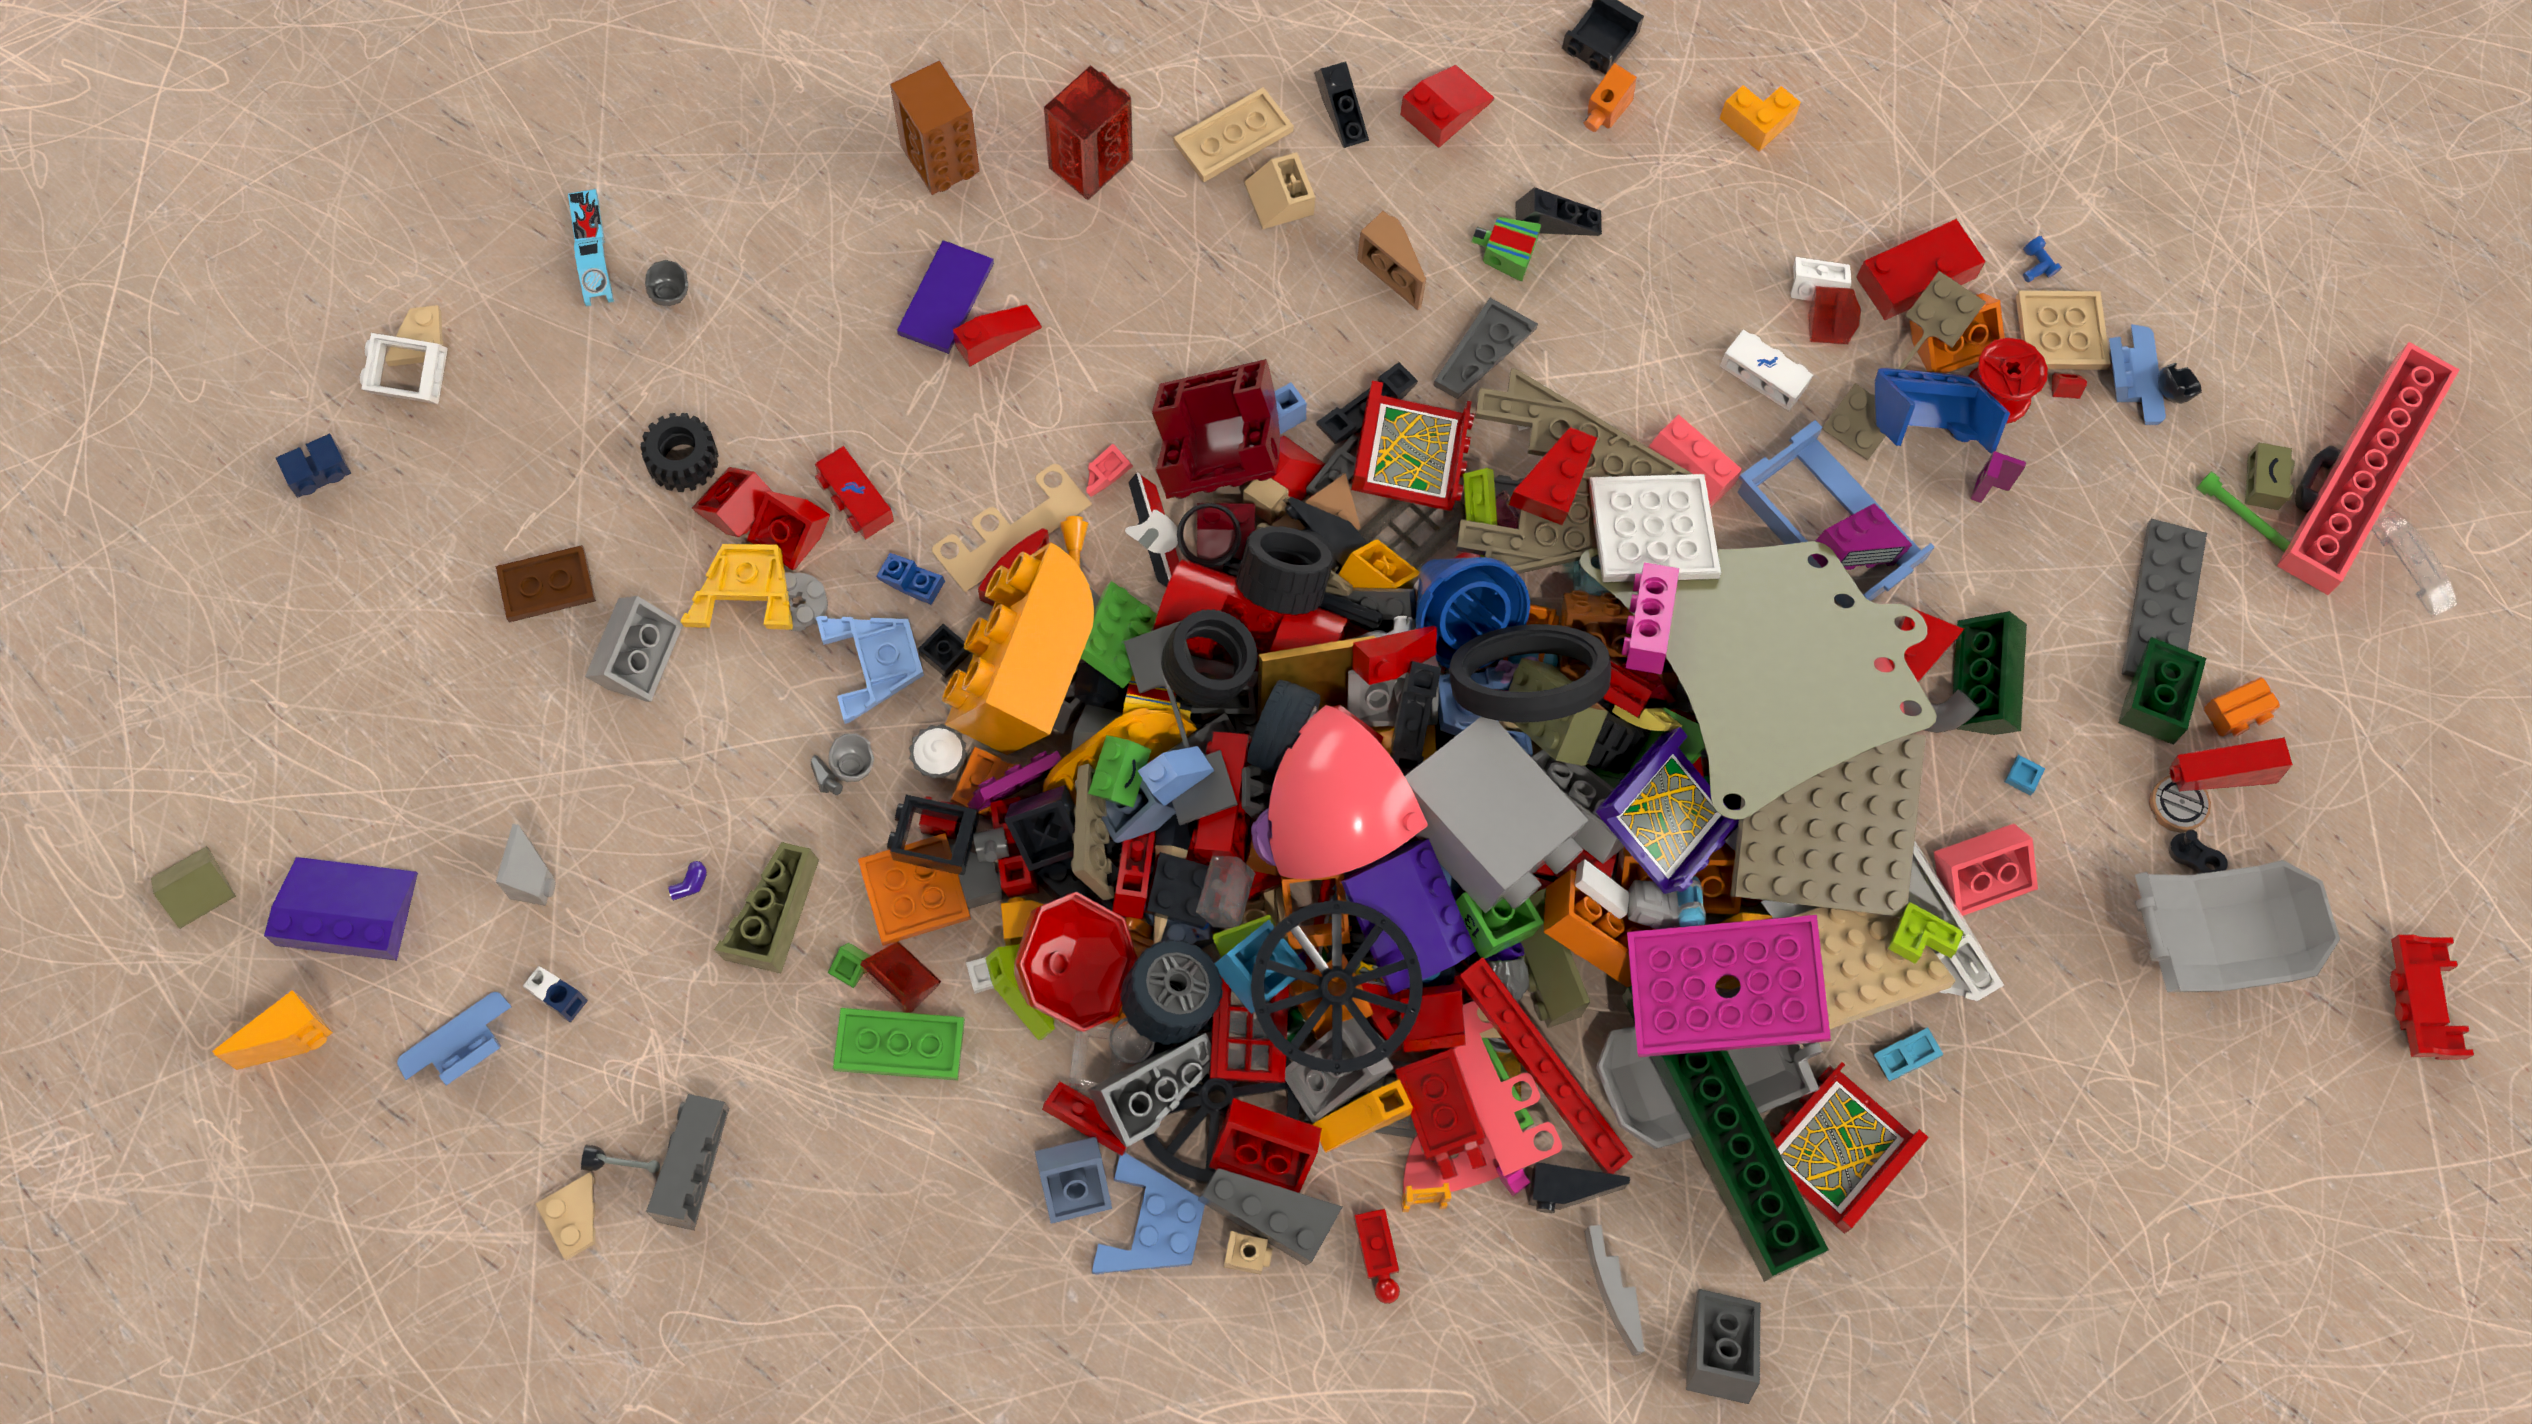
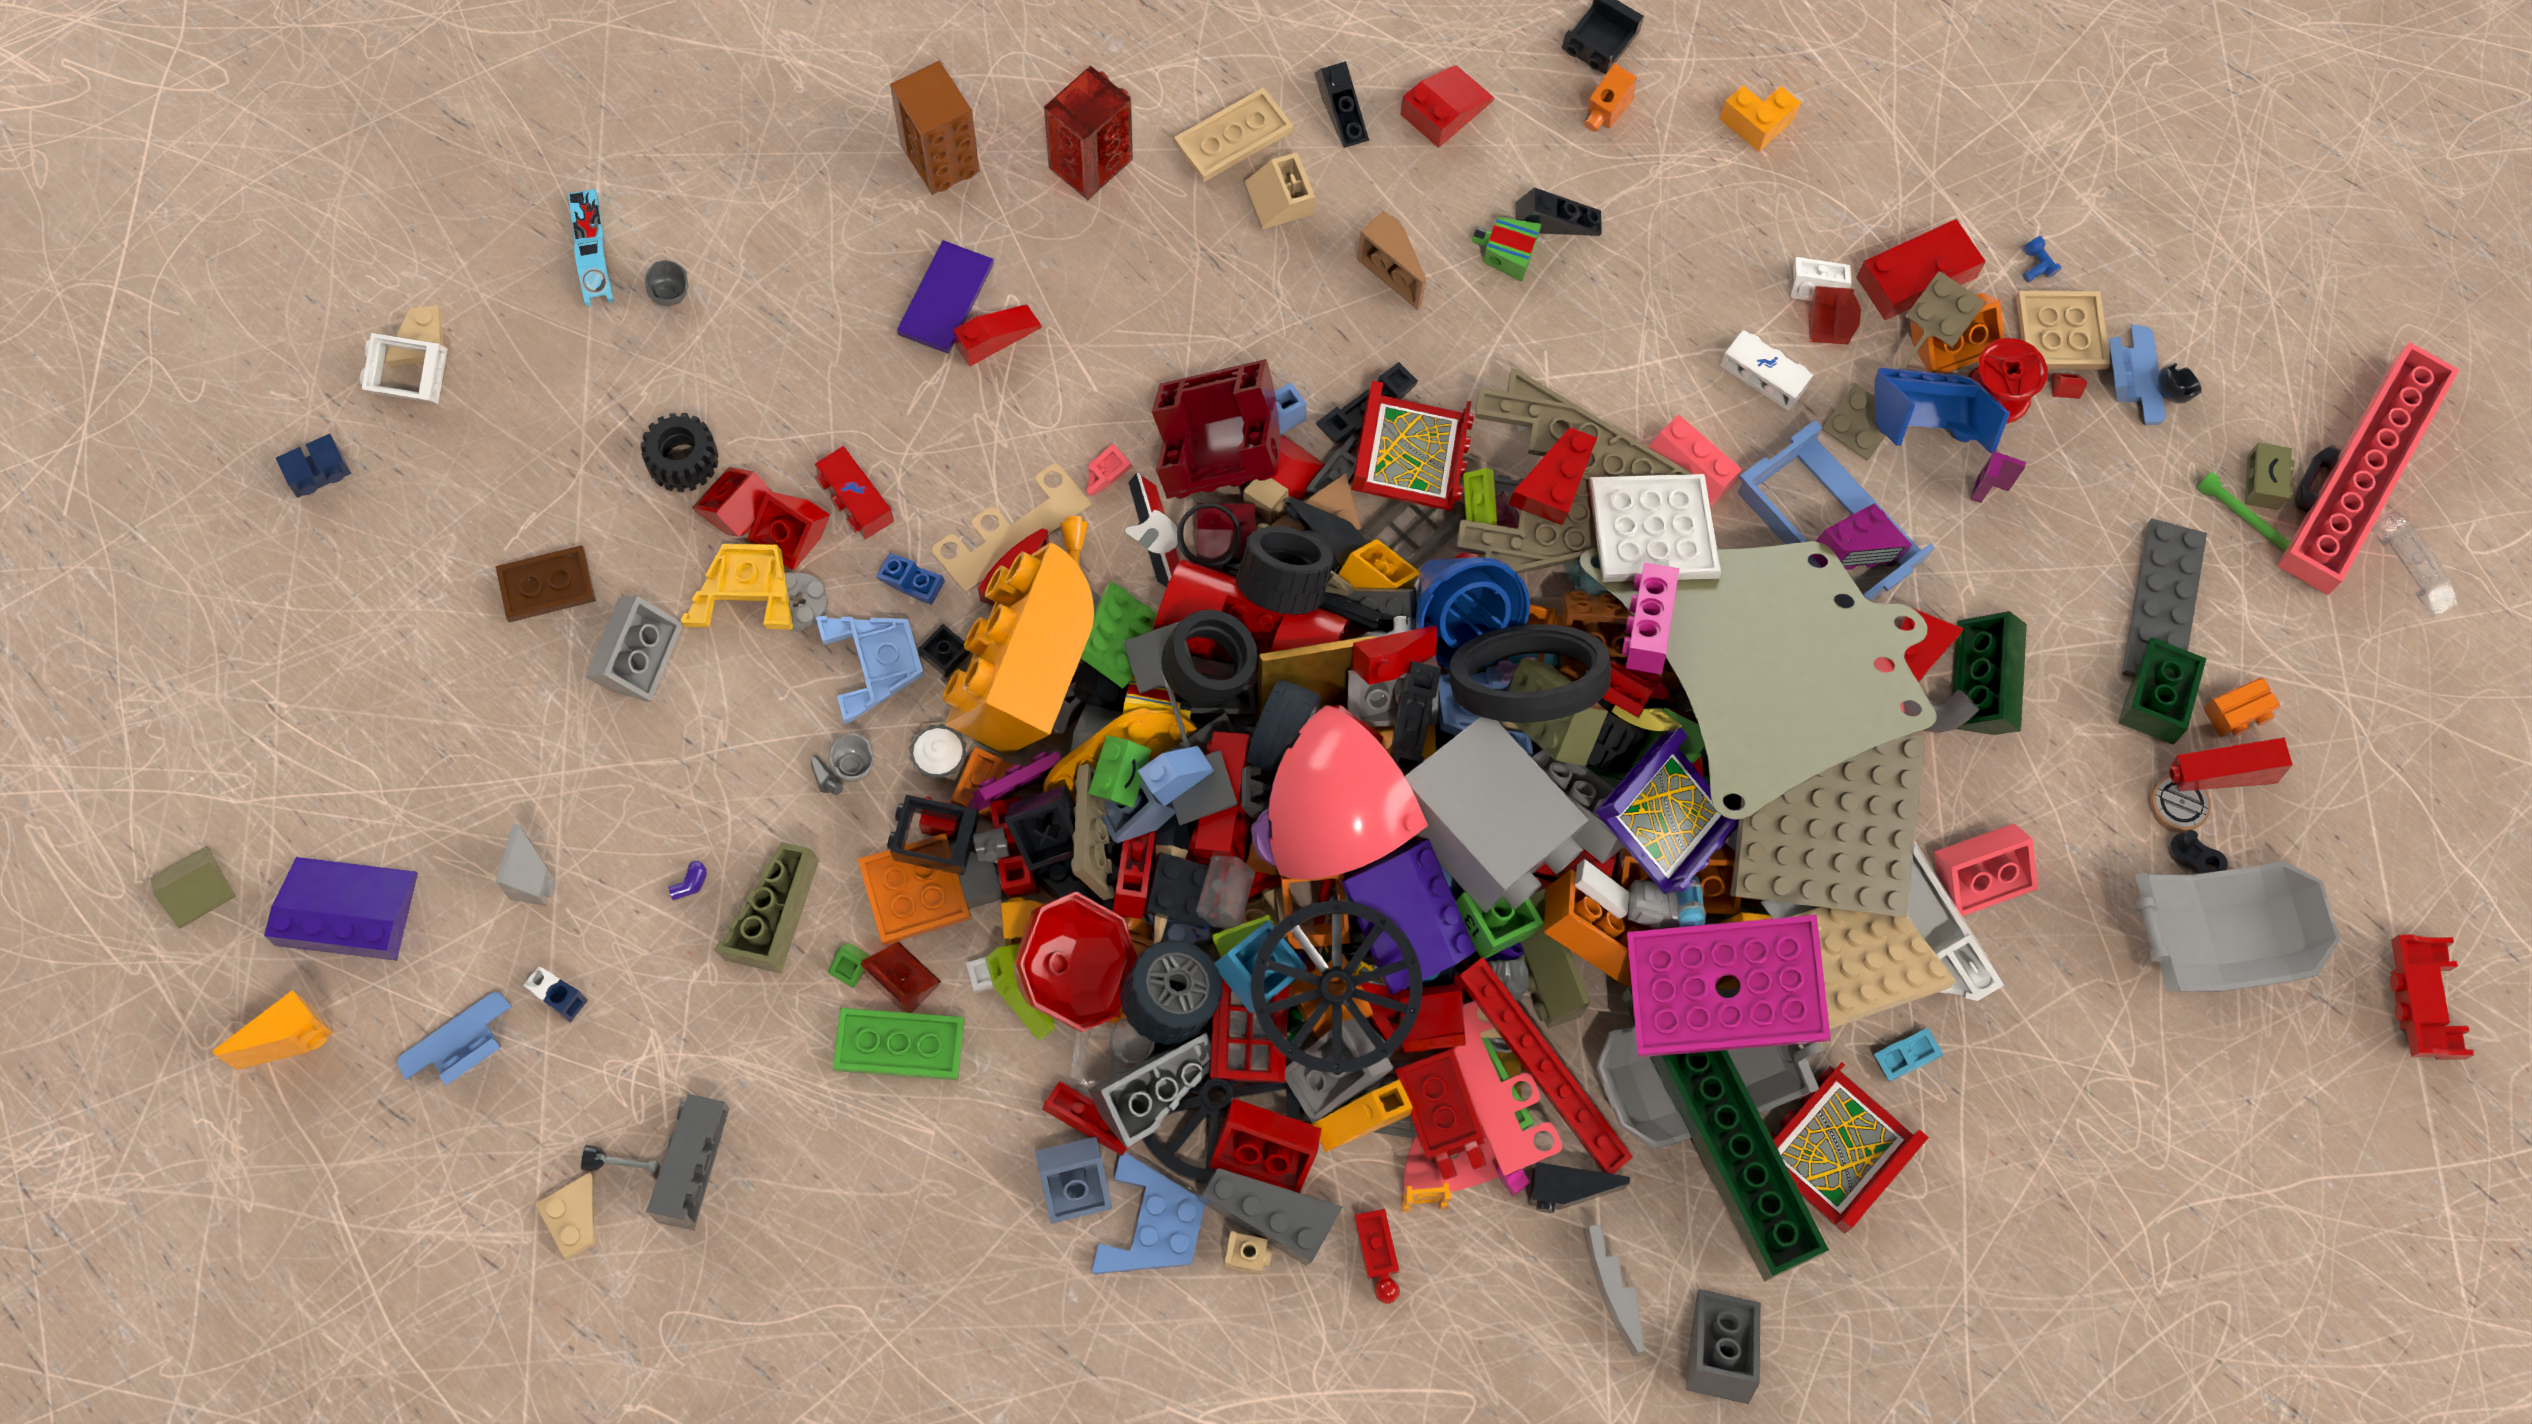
(1485, 344): dark grey wing -> none
(1922, 928): lime plate -> none
(2024, 775): dark azure tile -> none

